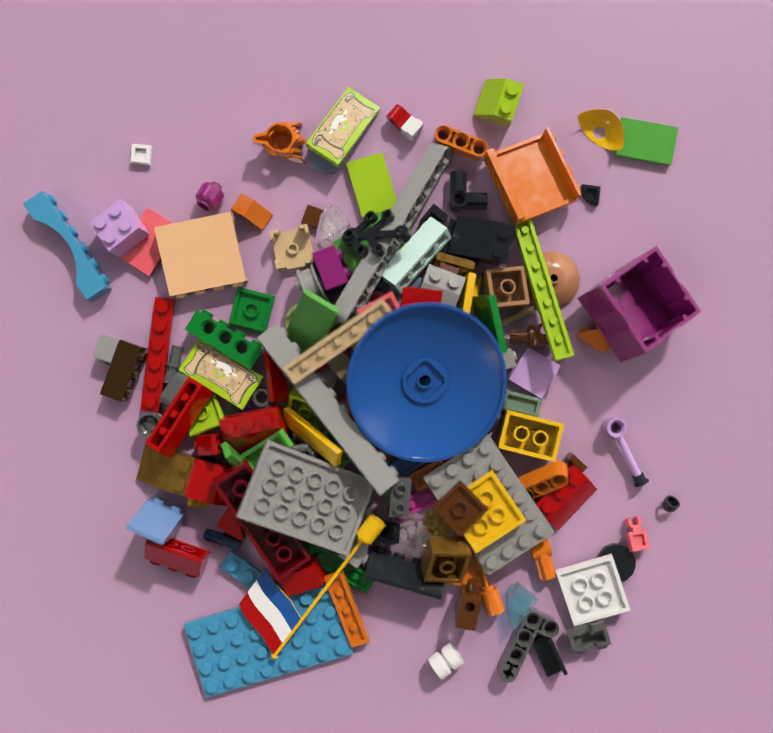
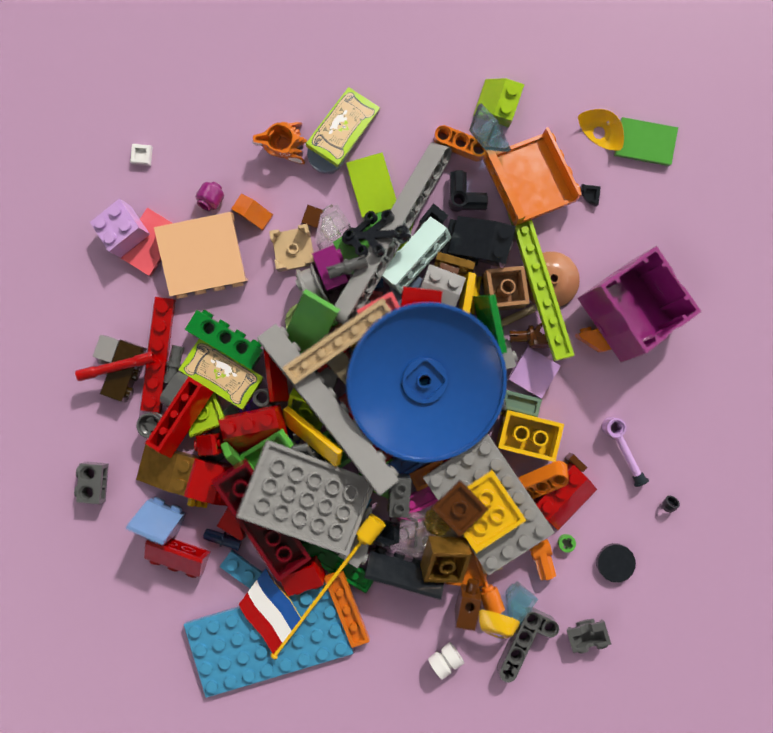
(89, 278): dark azure arch -> none
(93, 372): none -> red piece
(97, 483): none -> dark grey brick
(252, 309): green tile -> none
(347, 266): none -> dark grey pin
(405, 122): leg -> none
(488, 131): none -> clear light blue slope
(497, 624): none -> yellow piece
(548, 655): black panel -> none
(572, 541): none -> bright green bush
(592, 590): white plate -> none
(636, 538): coral plate -> none

